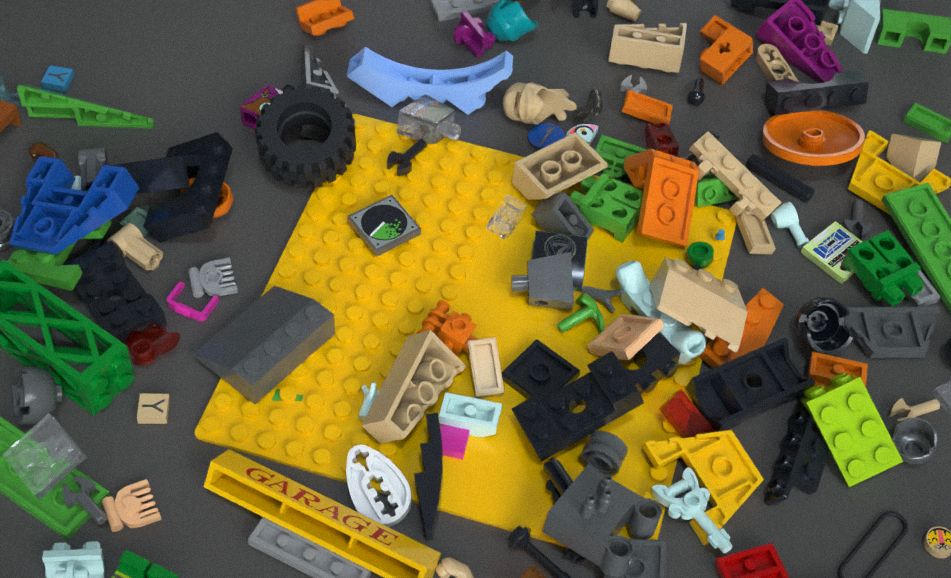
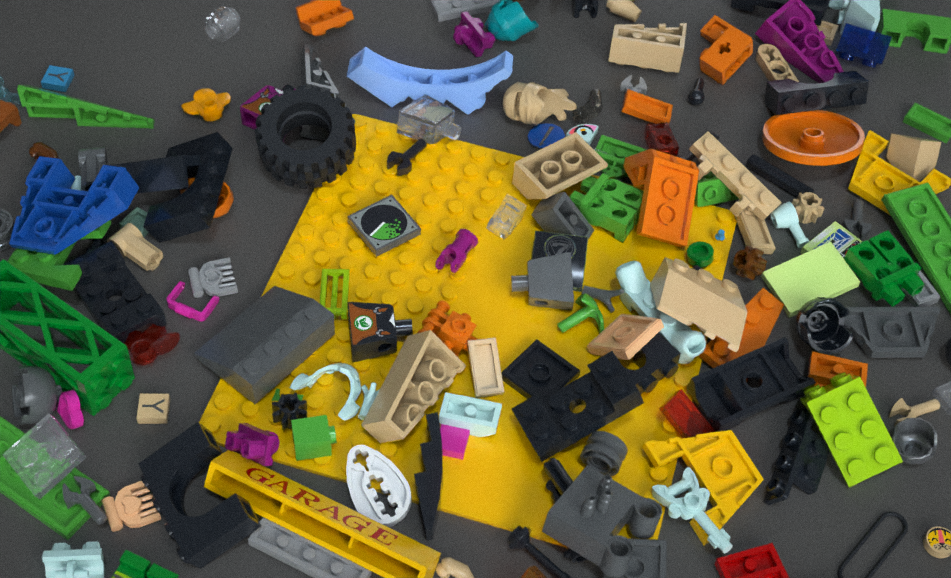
(70, 409): none -> dark pink tile
(167, 476): none -> black arch
(207, 104): none -> light orange plate
(222, 23): none -> clear head
(253, 443): none -> magenta hips
(288, 409): none -> black gear
(312, 437): none -> bright green brick
(335, 273): none -> lime tile
(350, 409): none -> light aqua helmet
(374, 330): none -> torso
(456, 252): none -> magenta piece
(749, 262): none -> reddish brown gear
(808, 207): none -> tan gear
(810, 276): none -> yellowish green tile
(863, 45): none -> clear blue bracket

